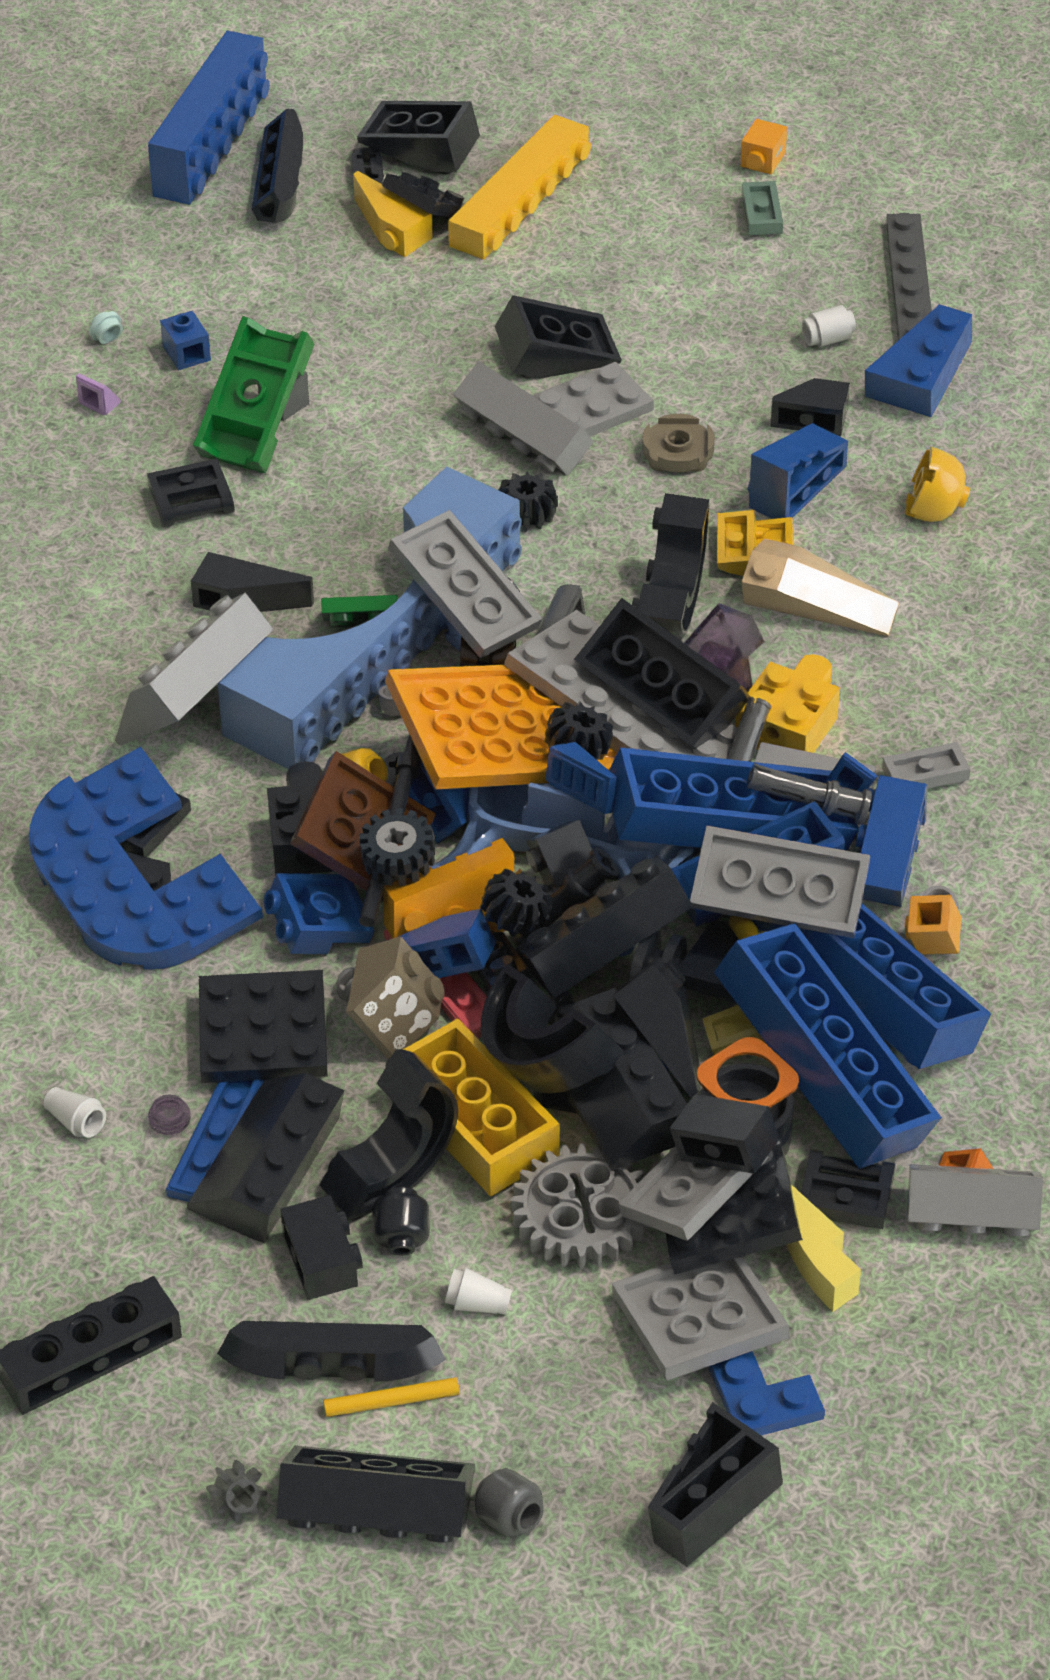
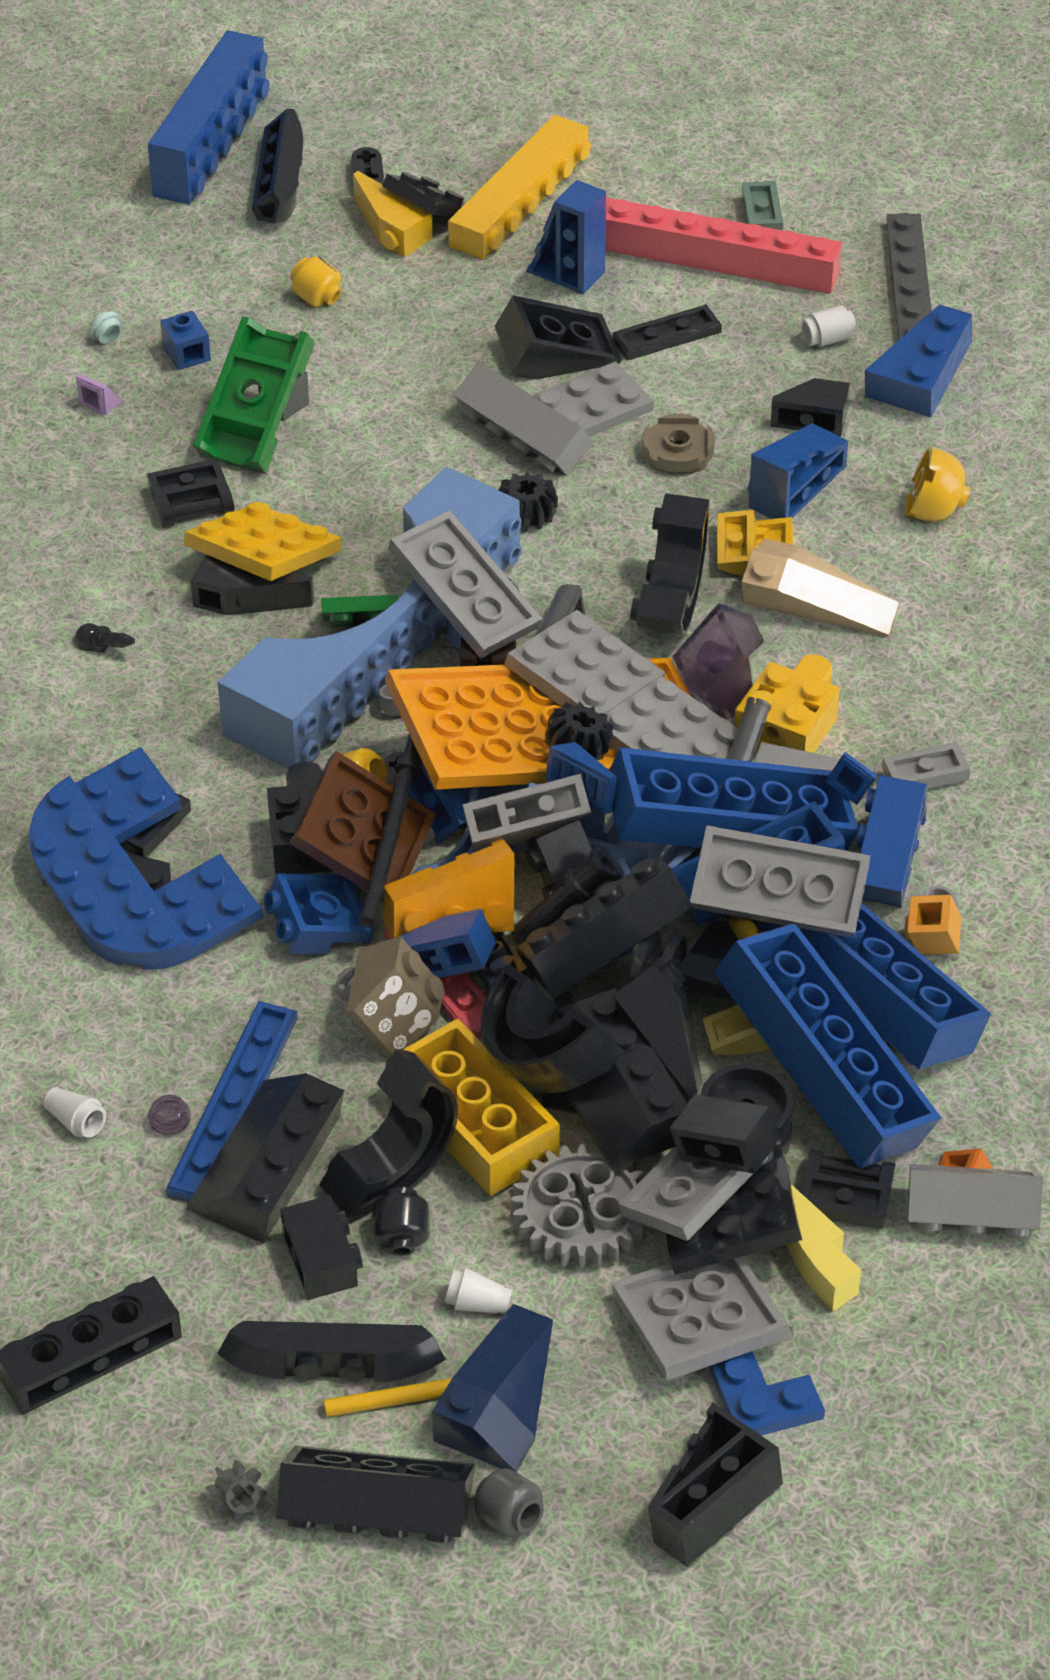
(99, 638): none -> black bar
(192, 667): light grey slope -> none
(262, 1026): black plate -> none
(263, 541): none -> yellow plate
(316, 281): none -> yellow head
(394, 862): black wheel -> none
(423, 133): black slope -> none
(497, 1392): none -> dark blue wedge
(516, 902): black gear -> none
(526, 812): none -> light grey slope
(573, 239): none -> blue wedge
(662, 675): black slope -> none
(666, 332): none -> black tile
(722, 245): none -> coral brick
(763, 146): light orange brick -> none
(788, 1076): orange piece -> none
(827, 795): dark grey pin -> none

